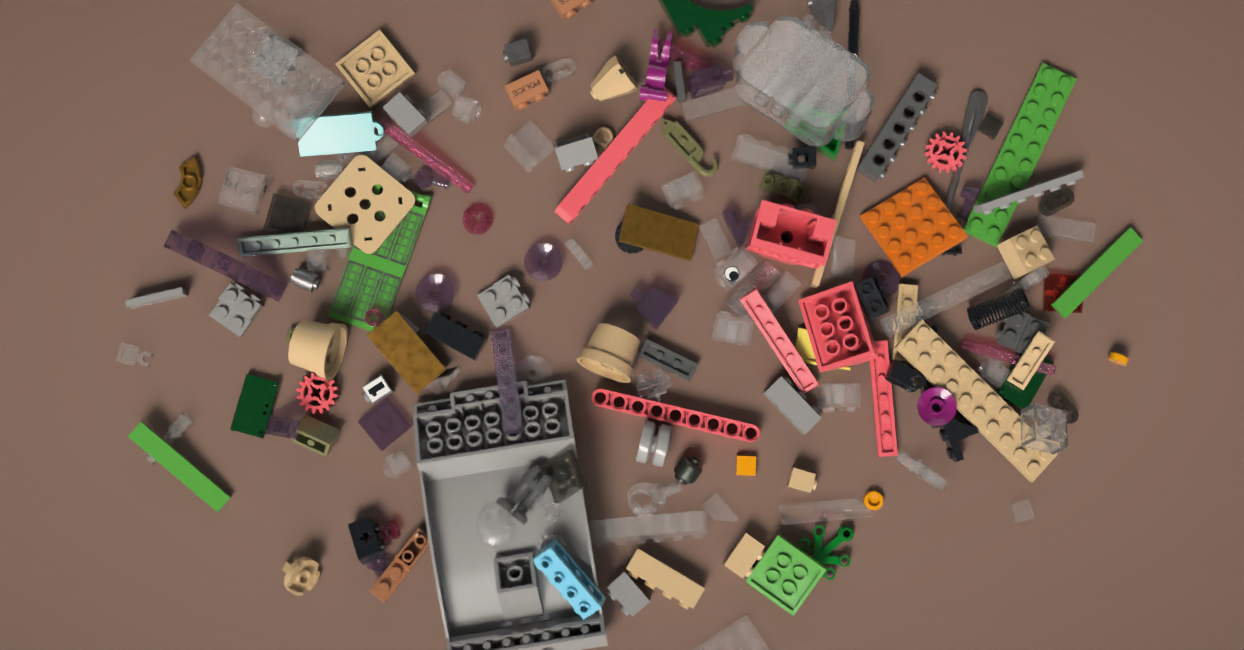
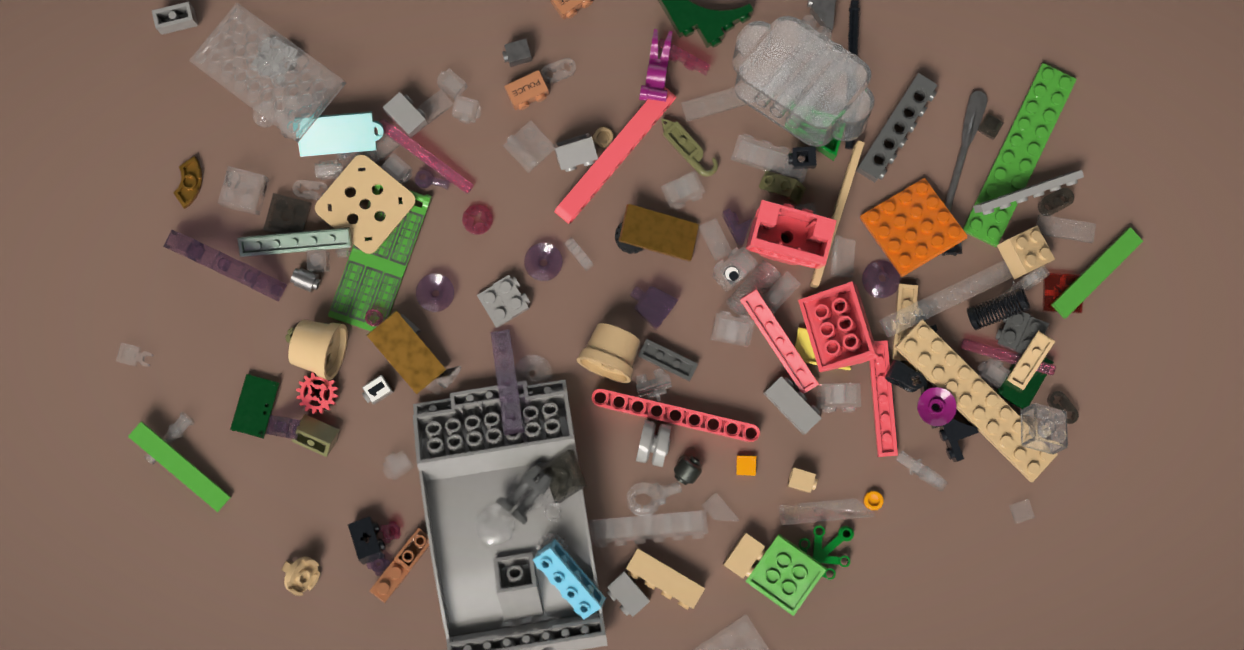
(157, 297): light grey tile -> none
(174, 18): none -> light grey brick
(236, 309): light grey plate -> none
(375, 69): tan plate -> none
(384, 424): clear purple tile -> none
(455, 335): black brick -> none
(612, 81): tan cone -> none
(679, 84): dark grey tile -> none
(708, 81): clear purple torso -> none
(872, 298): black brick -> none
(942, 145): coral gear -> none
(970, 195): clear purple bar -> none
(1118, 358): light orange tile -> none

